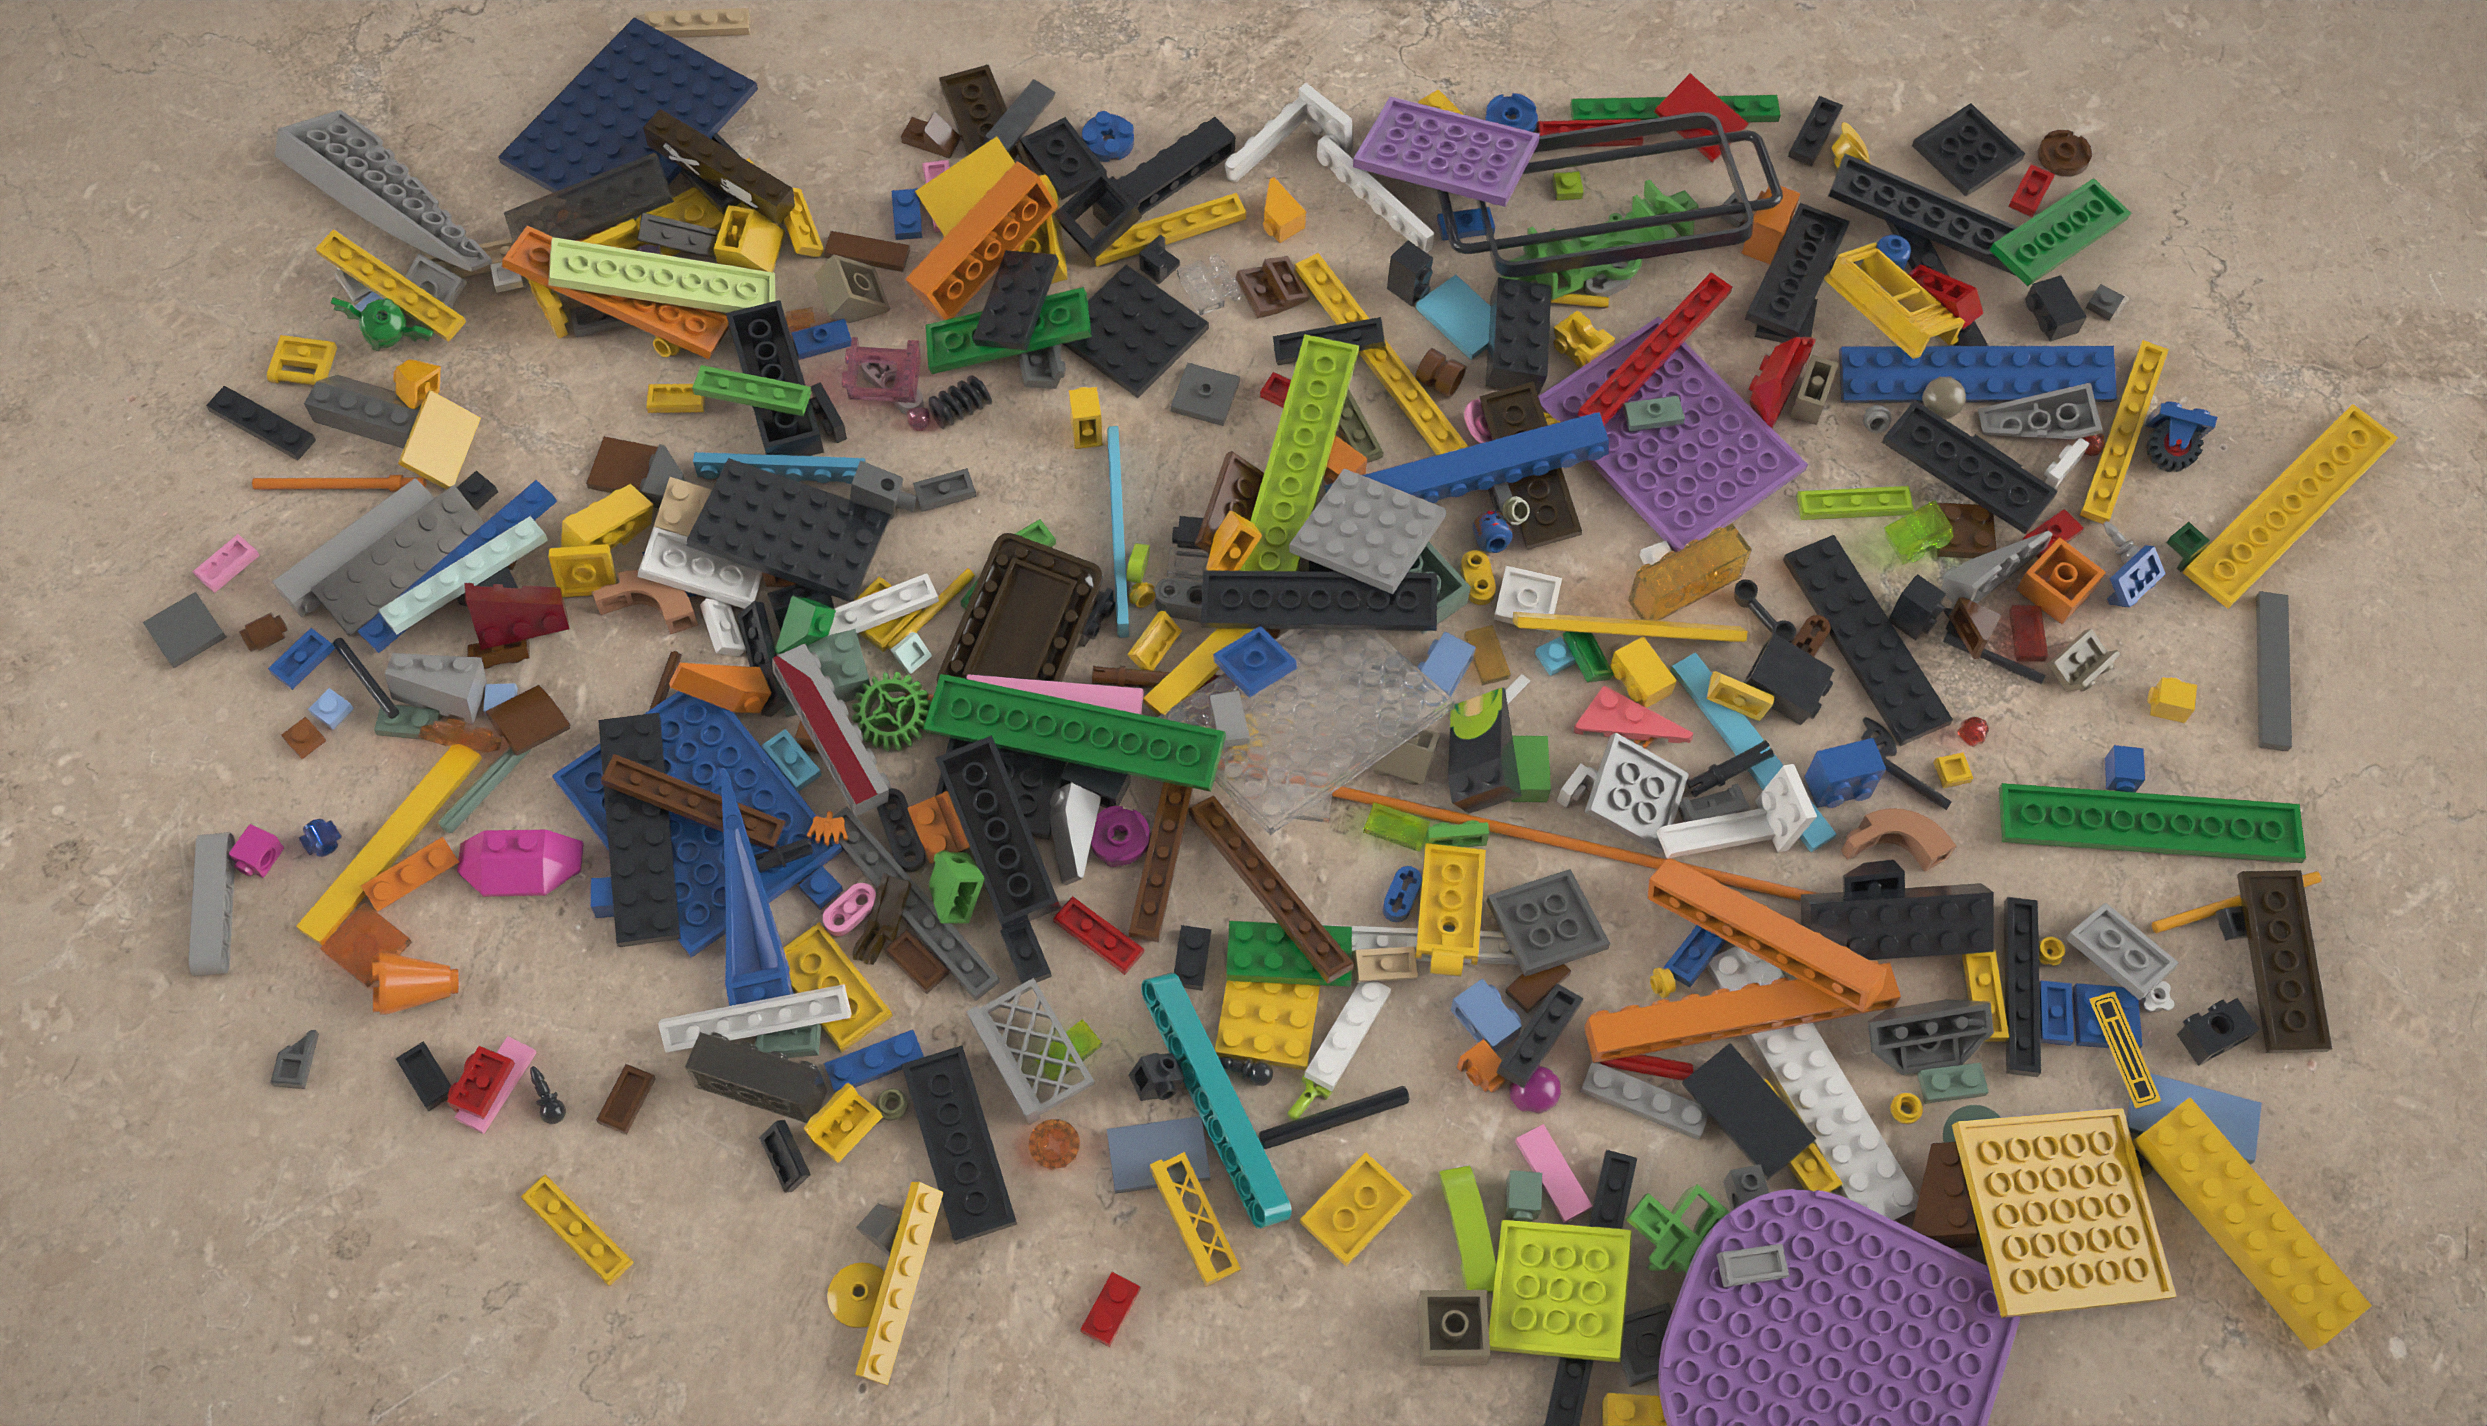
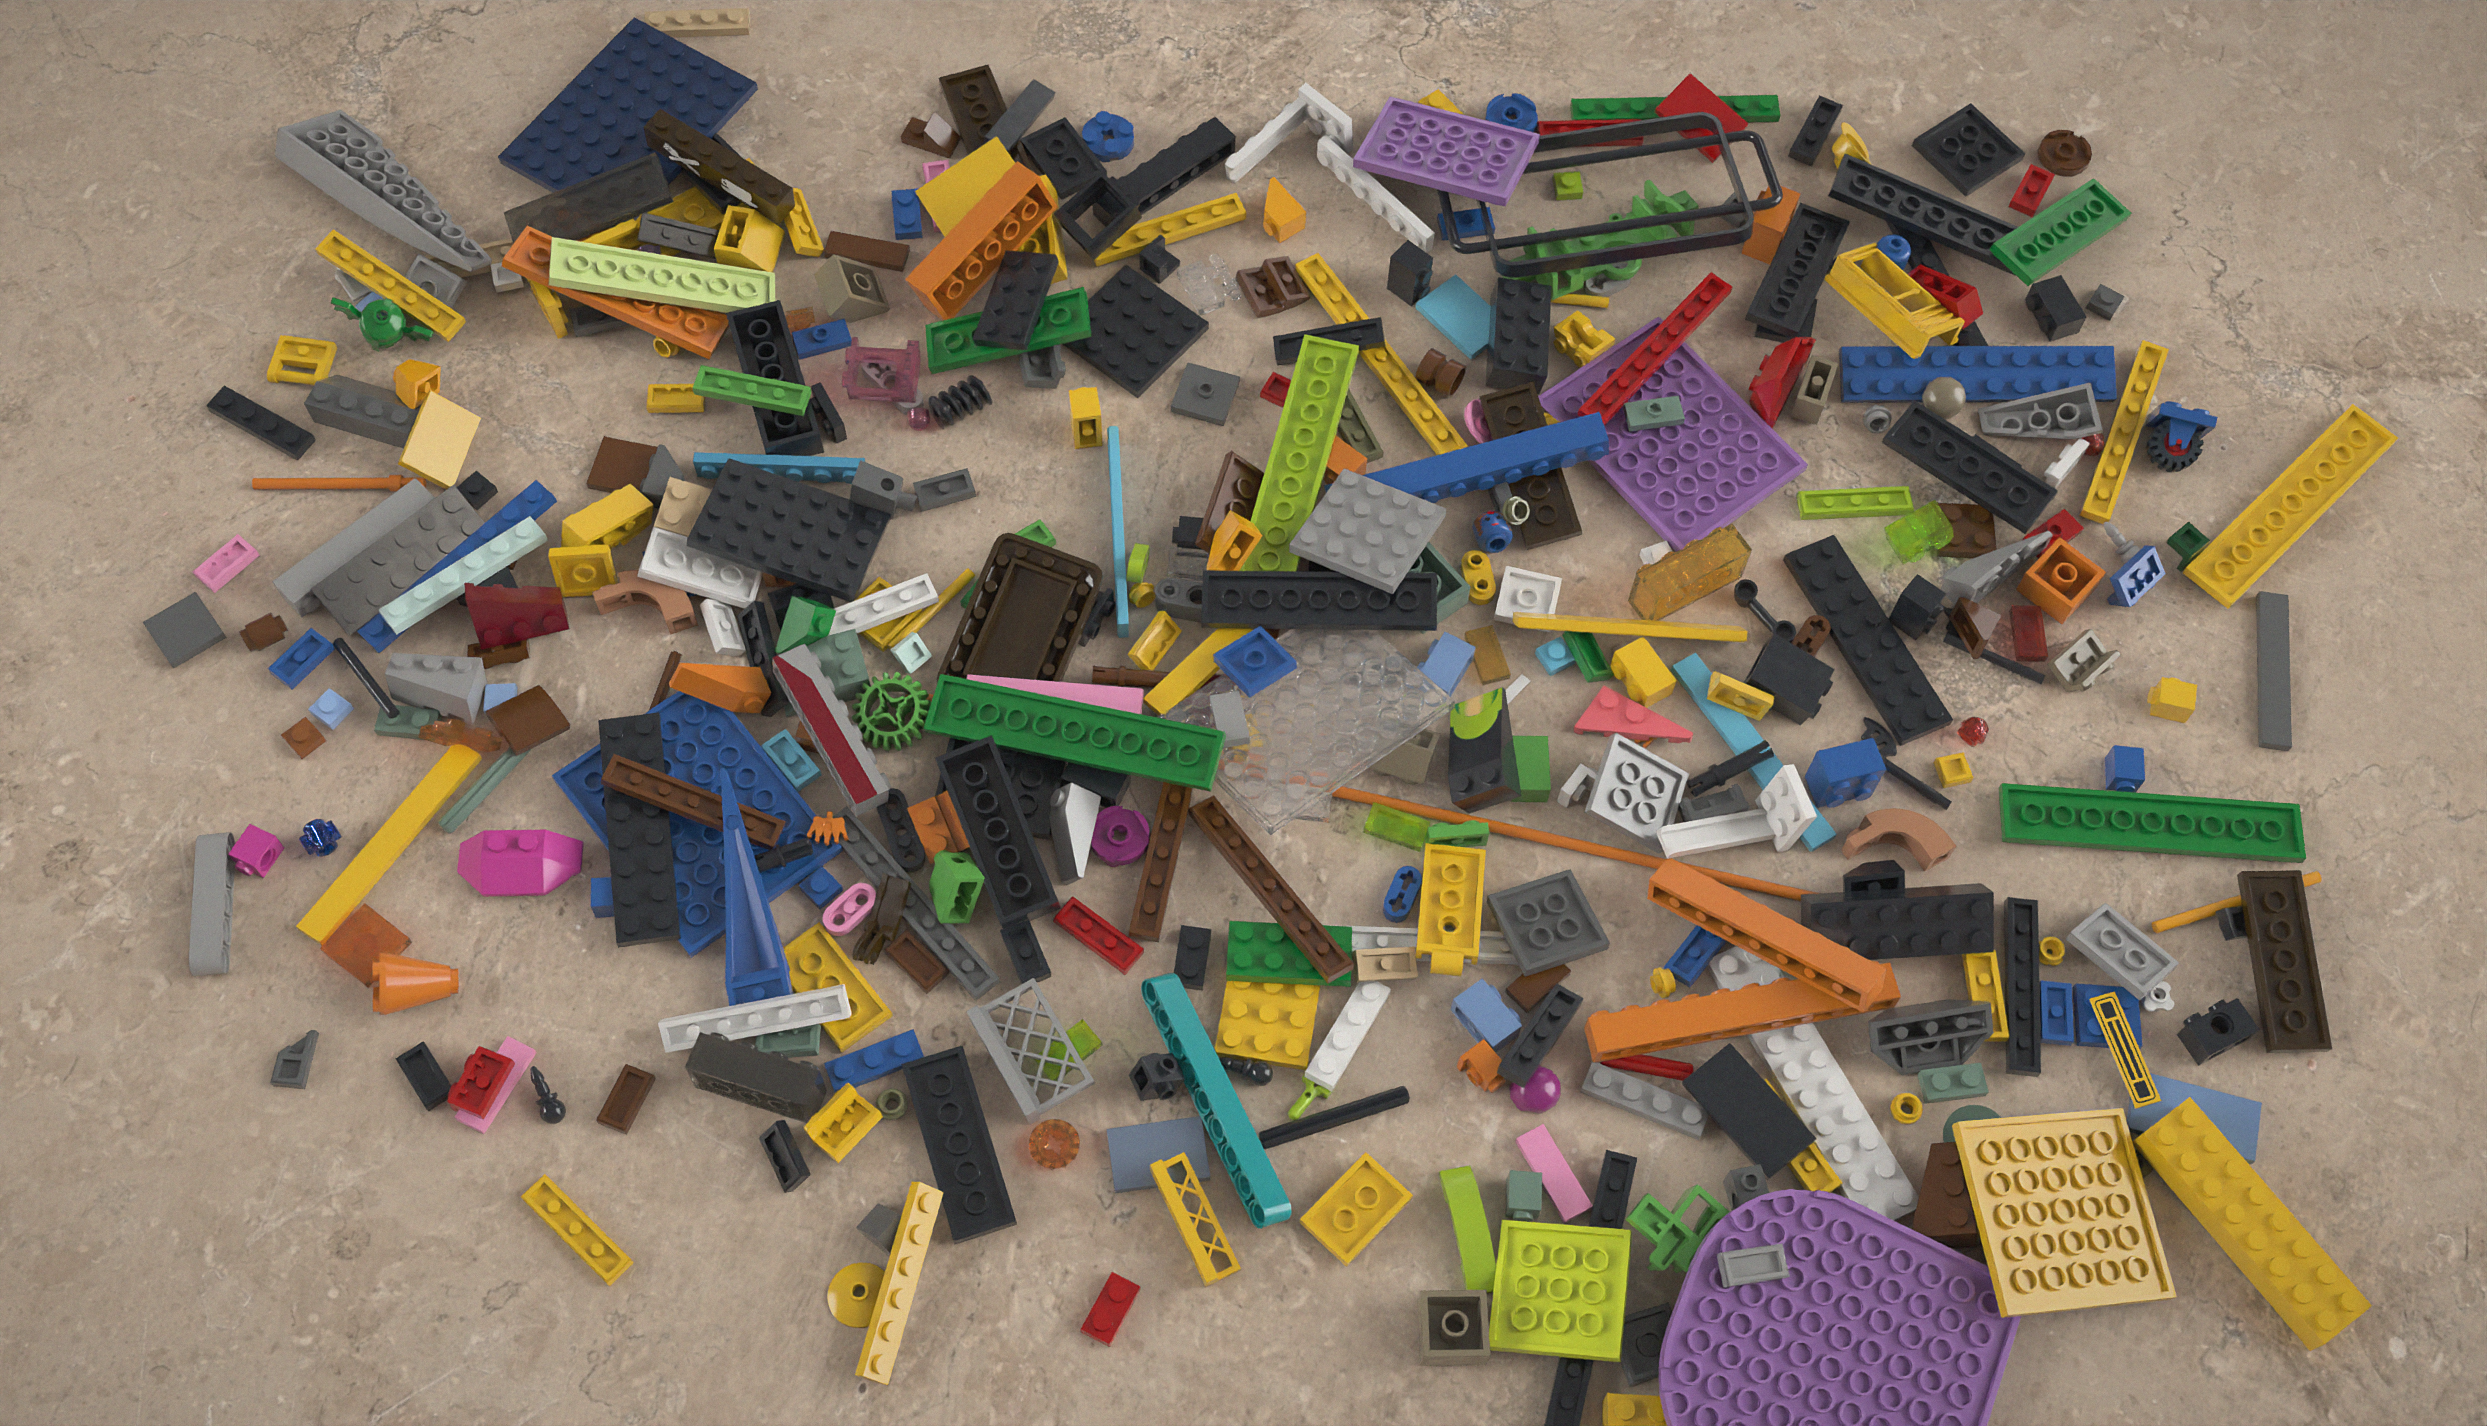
(409, 874): orange plate -> none

